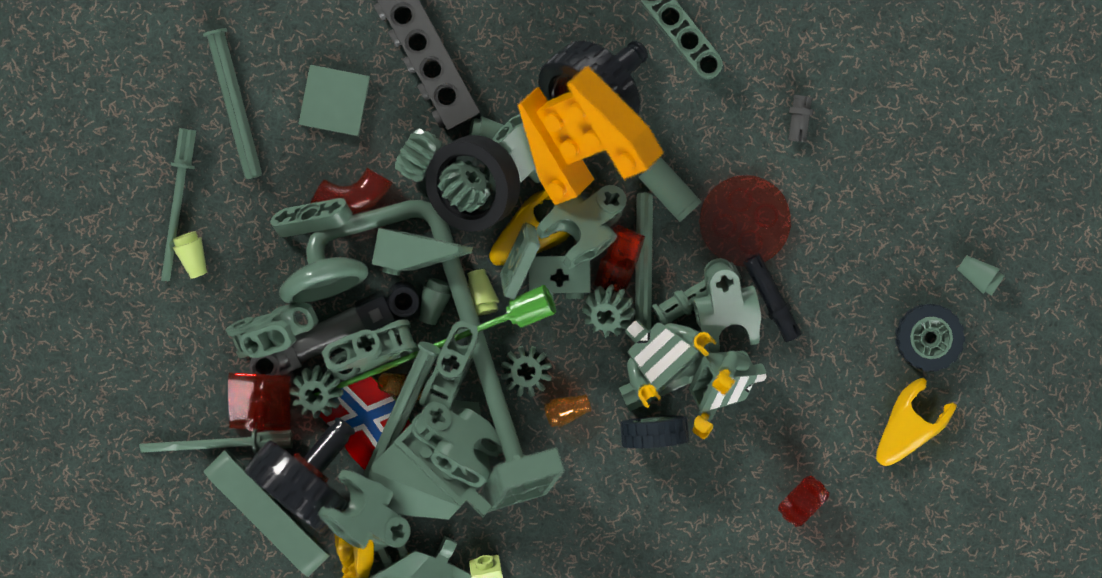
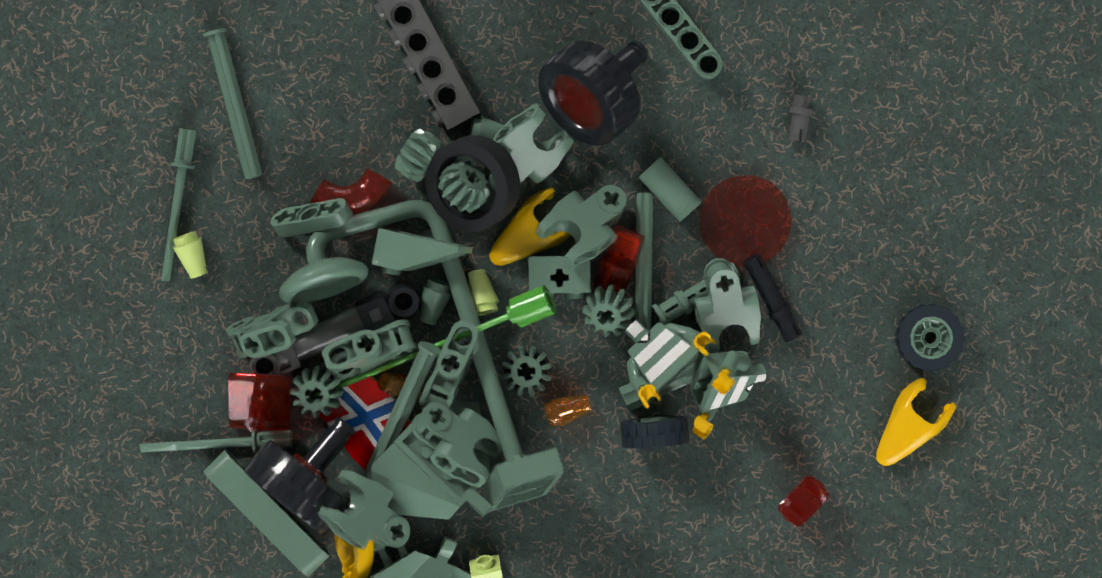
(334, 100): sand green tile -> none
(519, 260): sand green tile -> none
(582, 125): light orange wedge -> none
(981, 275): sand green cone -> none

